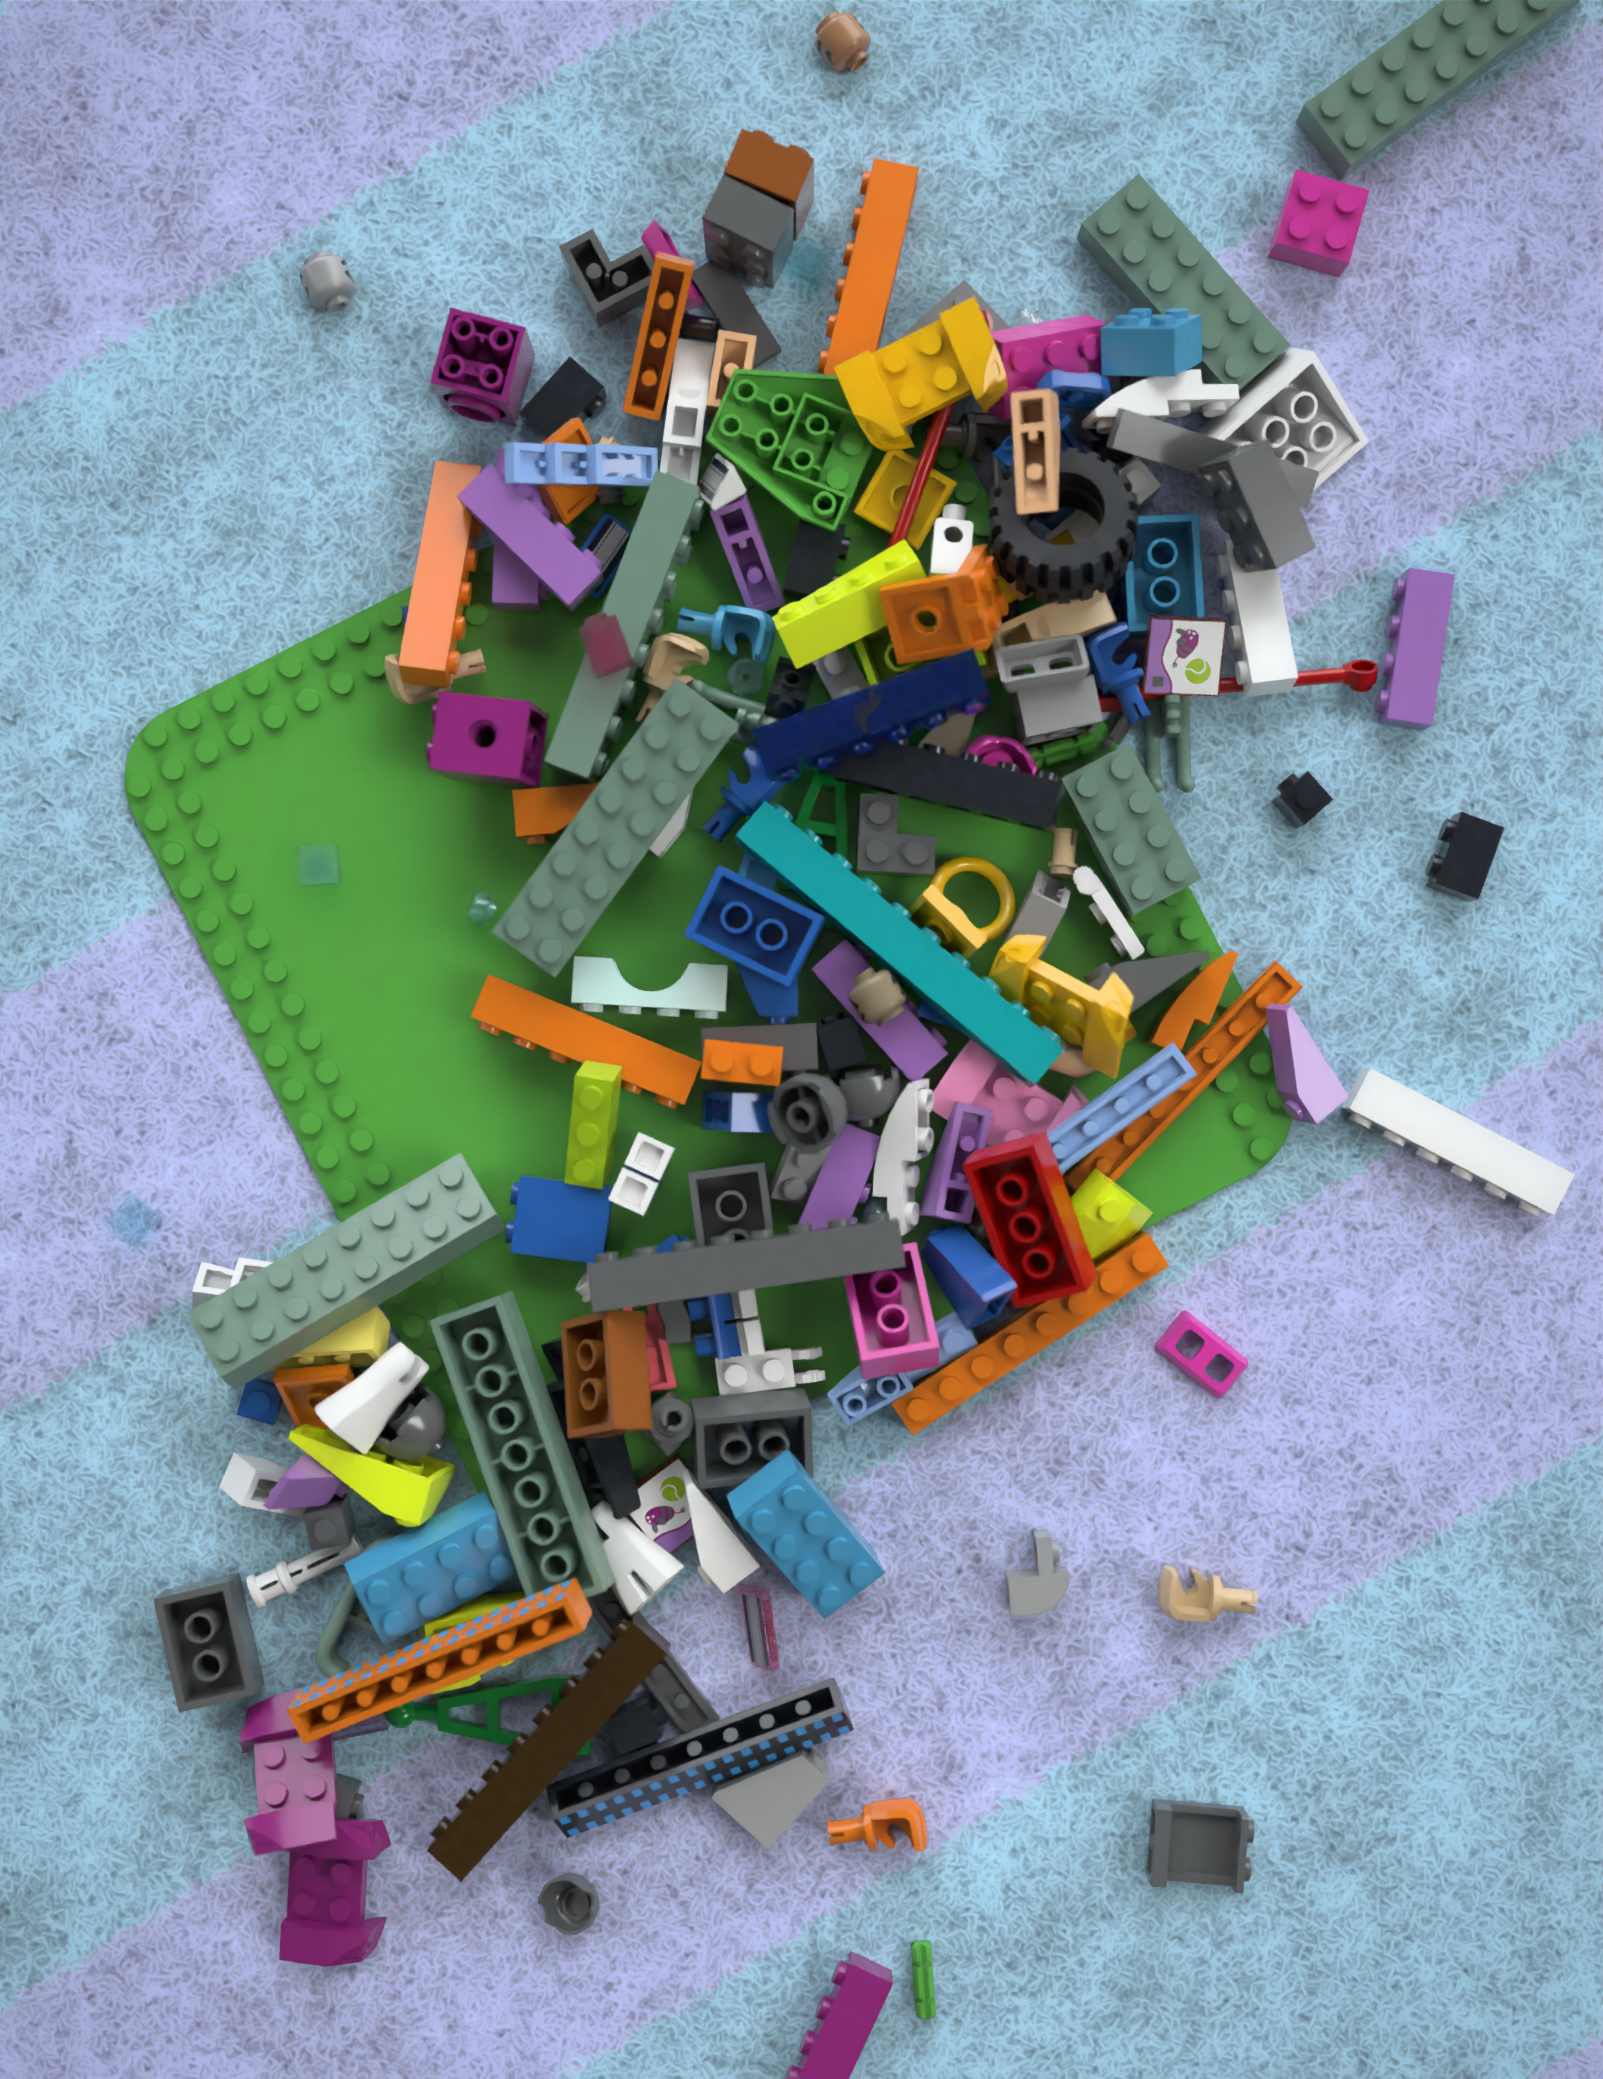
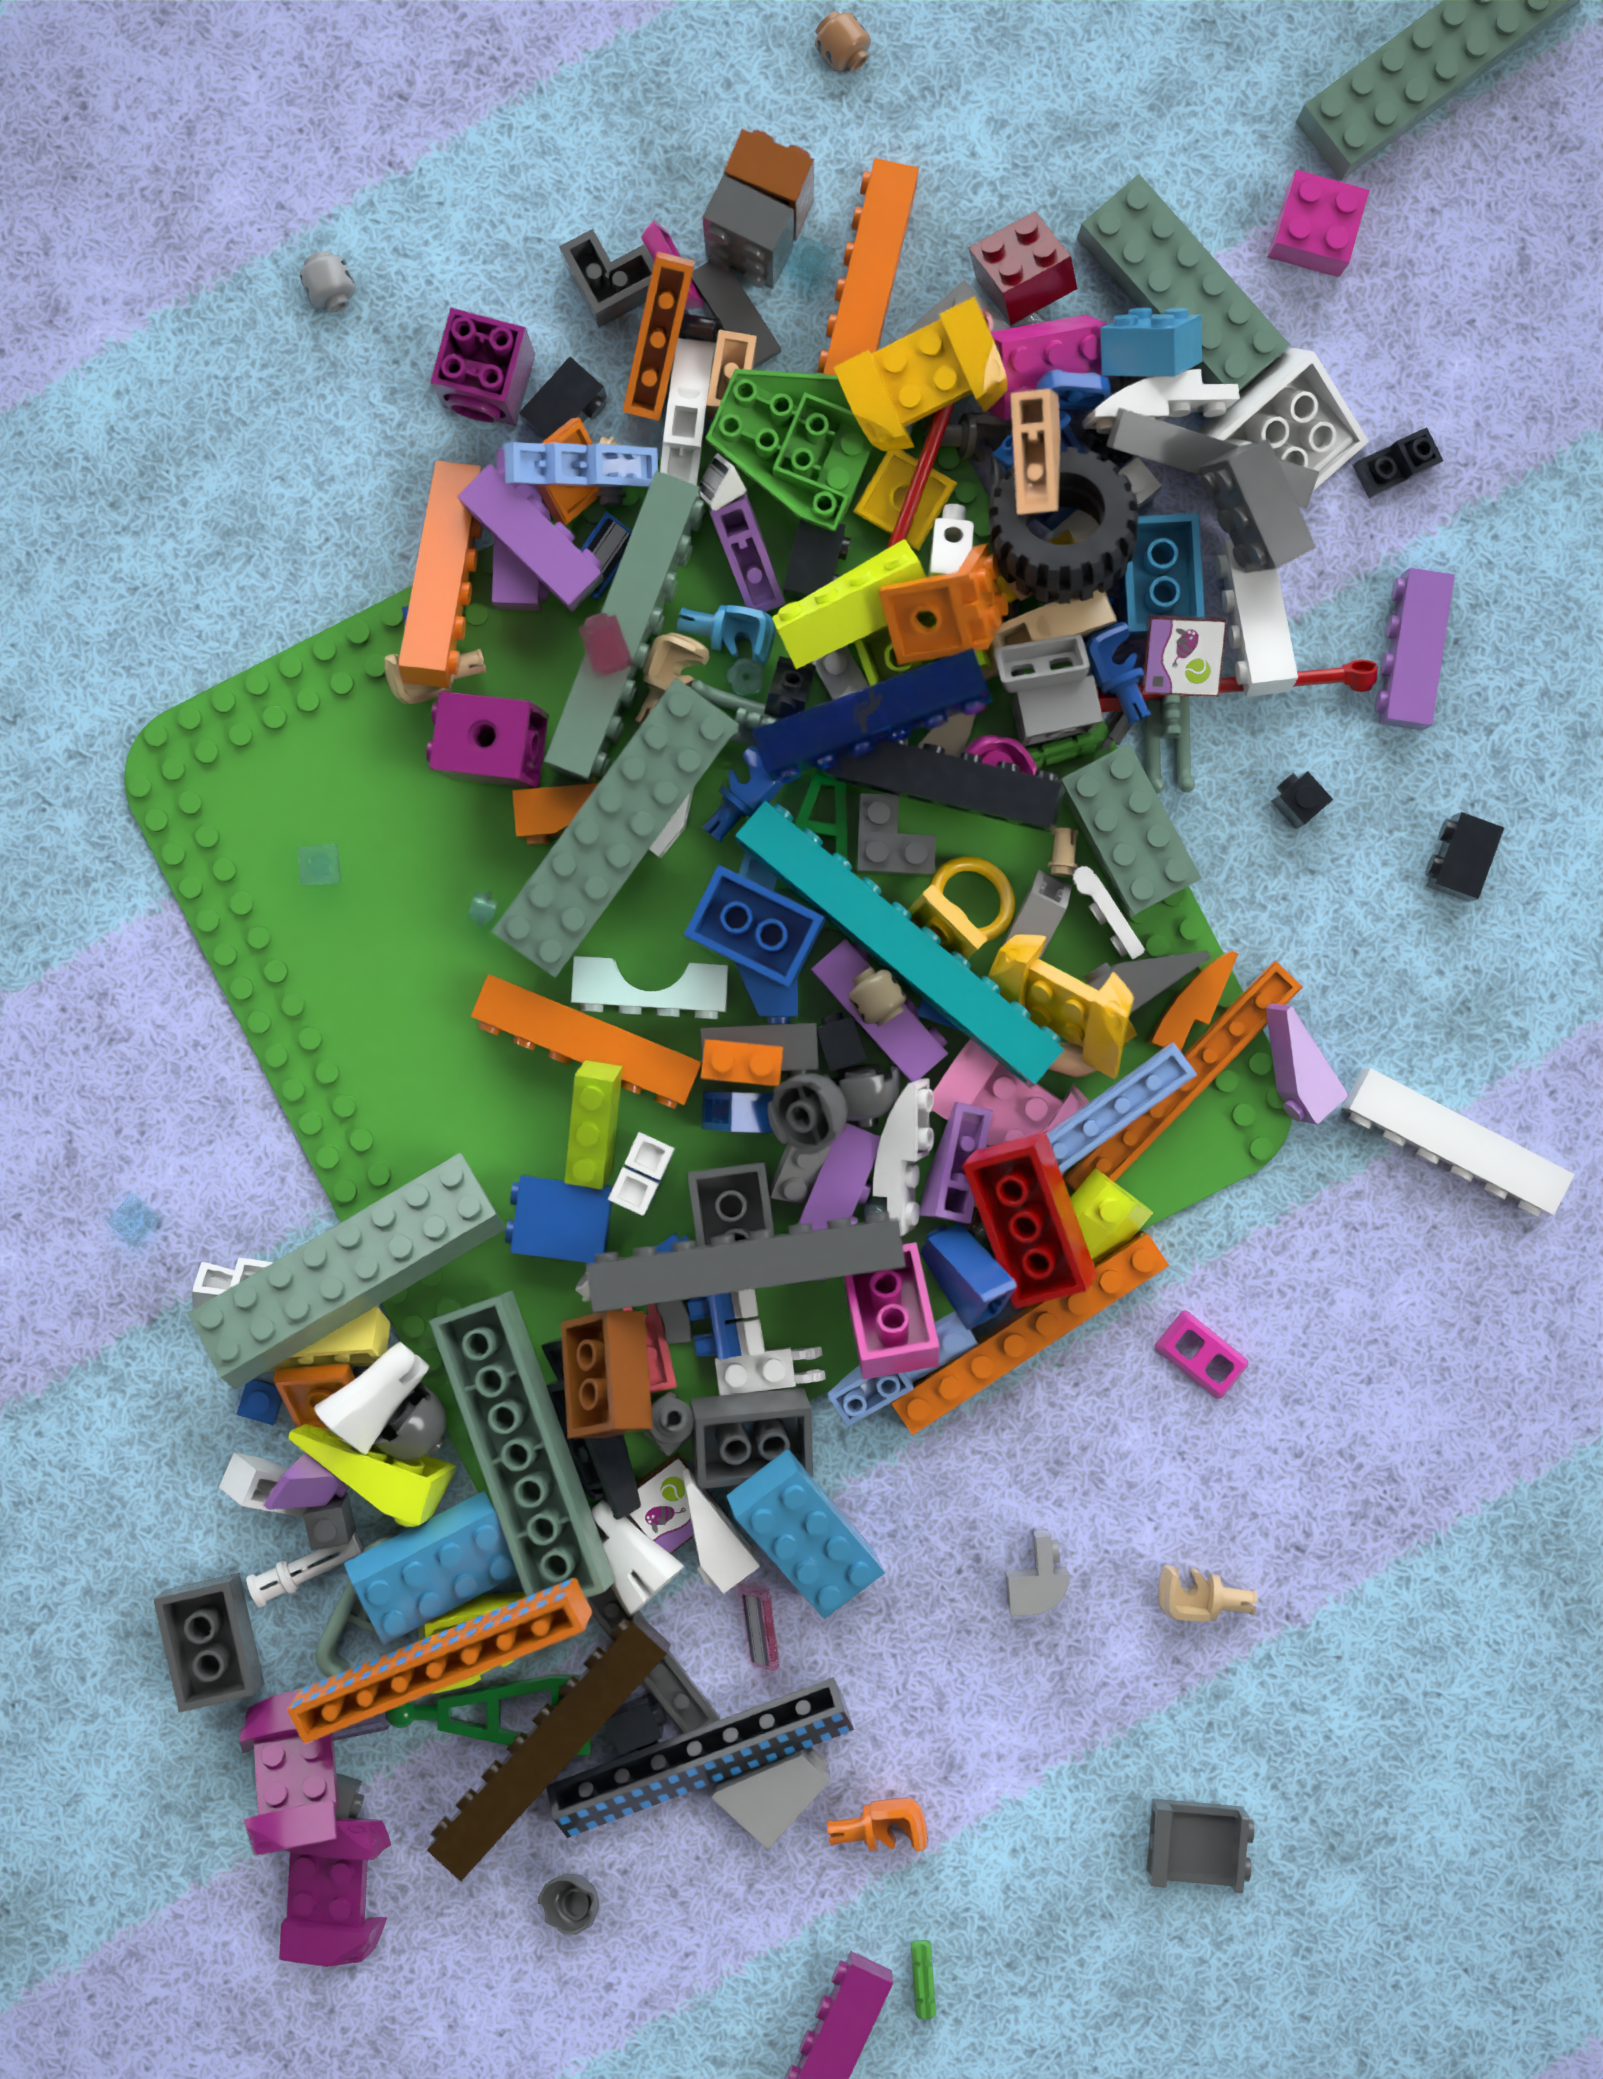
(1023, 267): none -> dark red brick
(1398, 462): none -> black slope

